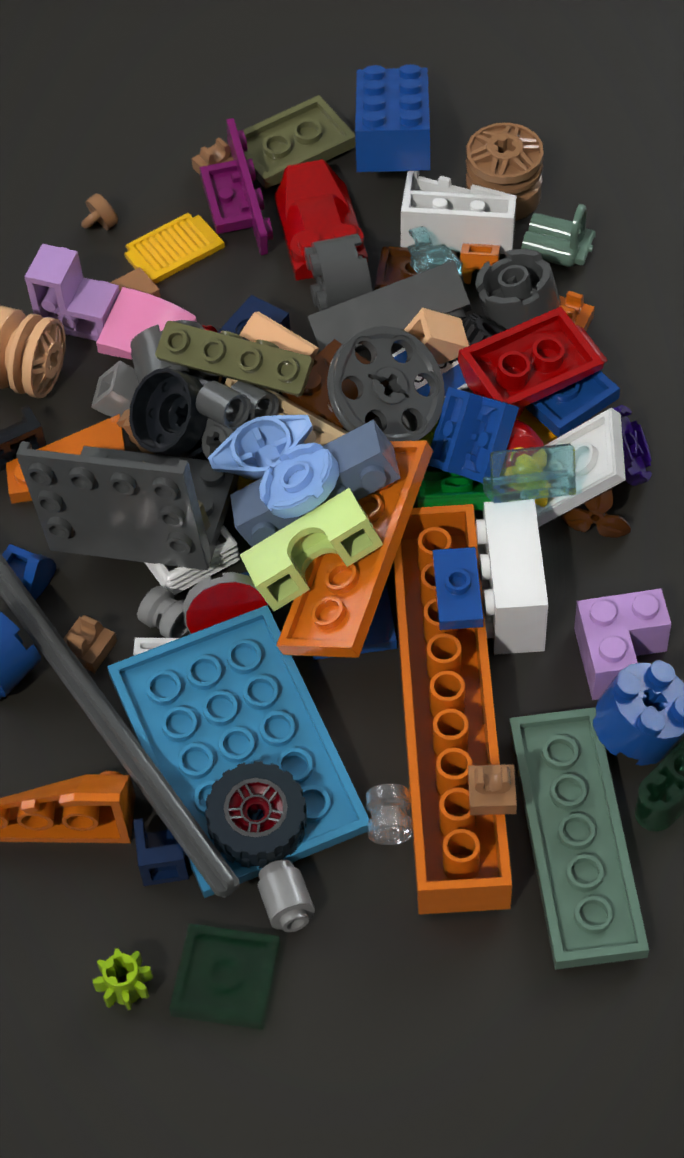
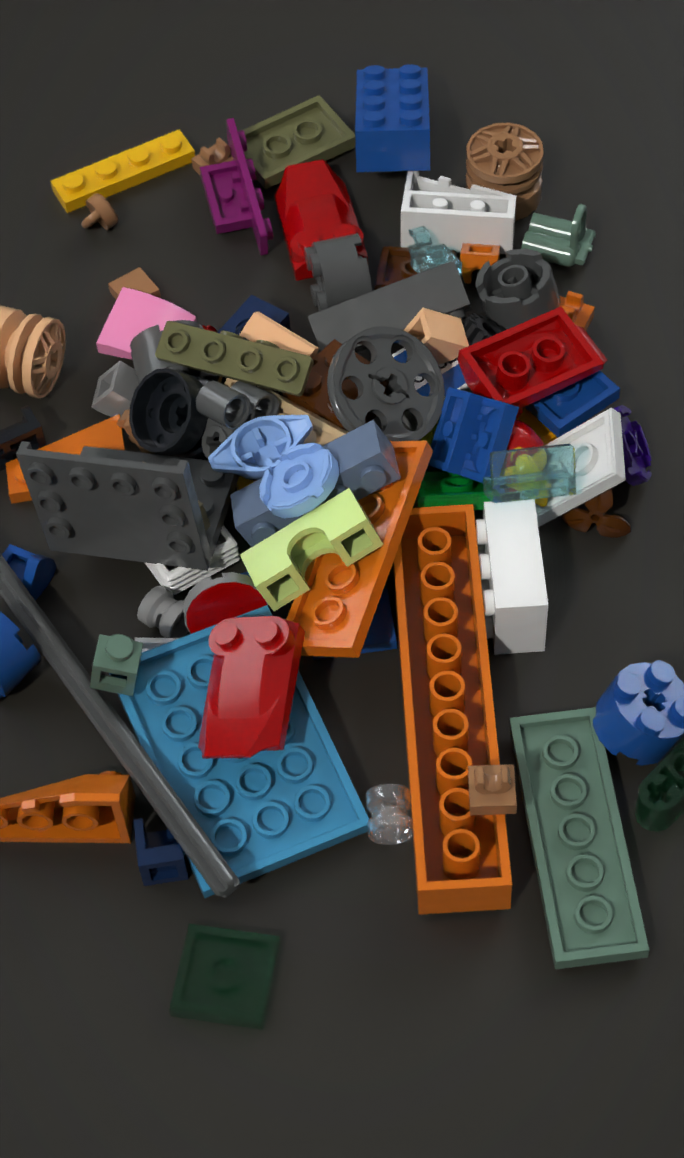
(63, 293): lavender brick -> none
(90, 642): medium nougat tile -> none
(118, 966): lime gear -> none
(119, 656): none -> sand green brick
(123, 170): none -> yellow plate
(173, 247): yellow window -> none
(242, 794): black wheel -> none
(250, 686): none -> red slope
(285, 896): light grey brick -> none
(457, 588): blue plate -> none
(618, 630): lavender brick -> none

